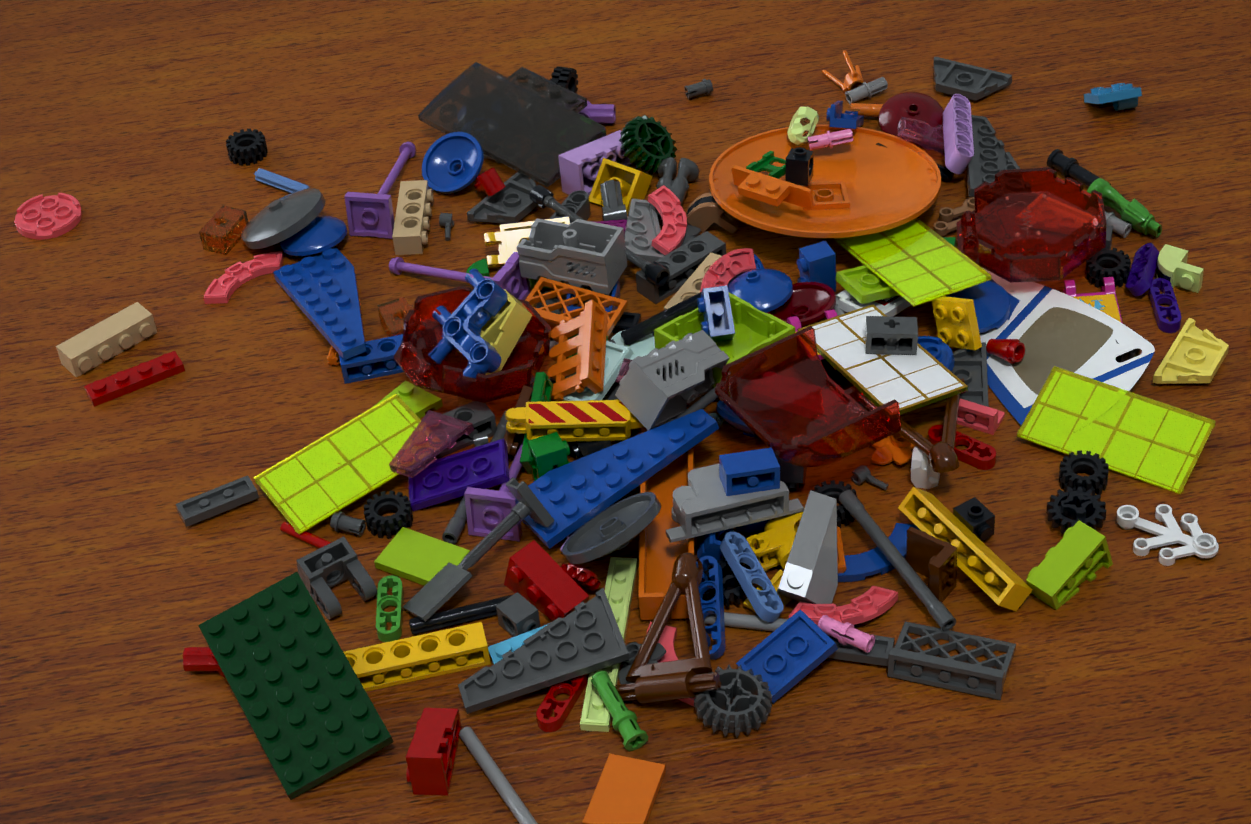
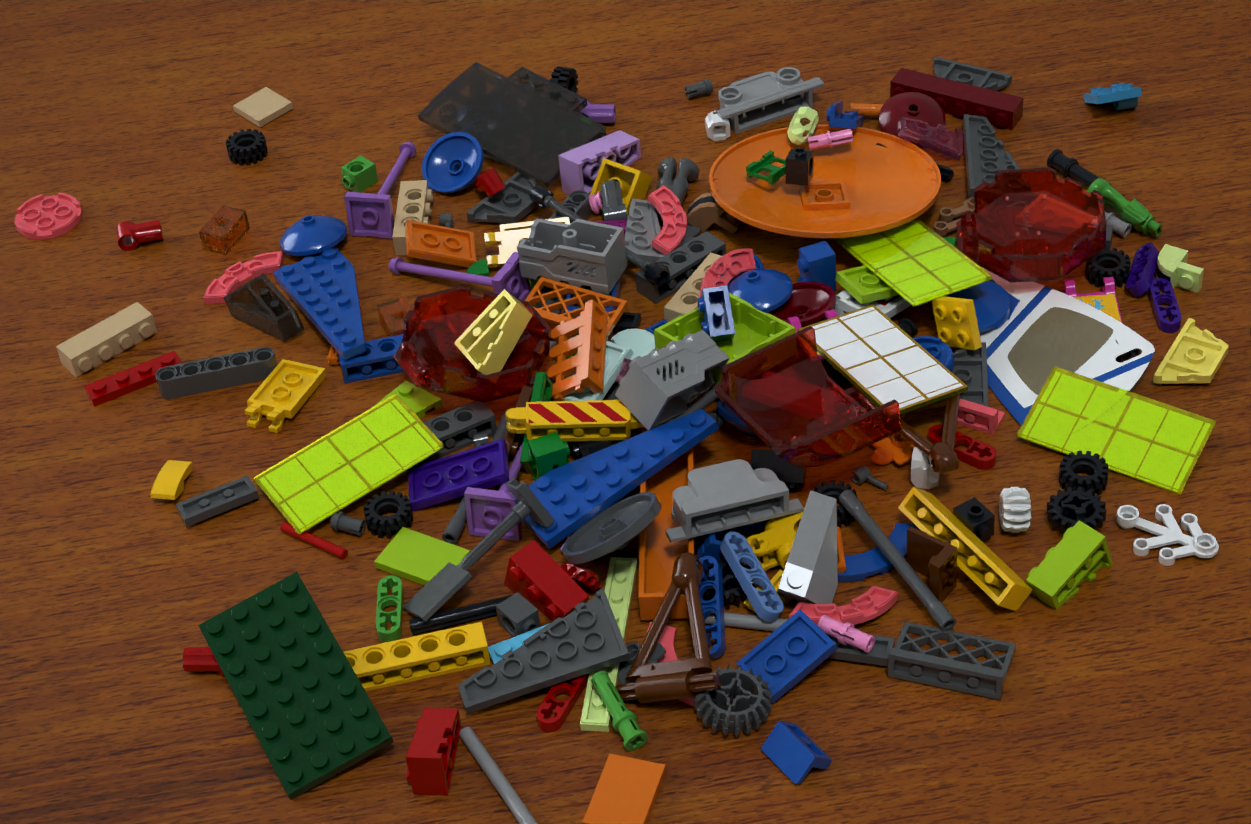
(132, 234): none -> red piece
(171, 479): none -> yellow slope
(215, 372): none -> dark grey beam
(263, 107): none -> tan tile
(264, 308): none -> clear smoke wedge
(279, 181): medium blue axle -> none
(283, 218): dark grey dish -> none
(283, 393): none -> yellow tile
(330, 567): dark grey brick -> none
(359, 174): none -> bright green brick
(428, 440): clear pink wing -> none
(440, 244): none -> orange tile
(464, 326): blue pin -> none
(596, 202): none -> bright pink bush
(646, 143): dark green gear -> none
(647, 326): black axle -> none
(716, 127): none -> white rock
(749, 471): blue brick -> none
(765, 98): none -> light grey brick
(770, 189): orange bracket -> none
(794, 751): none -> blue panel
(852, 79): orange plant -> none
(866, 90): light grey axle -> none
(891, 335): dark grey brick -> none
(958, 134): lavender beam -> none
(961, 98): none -> dark red brick
(1007, 349): red cone -> none
(1014, 509): none -> white gear

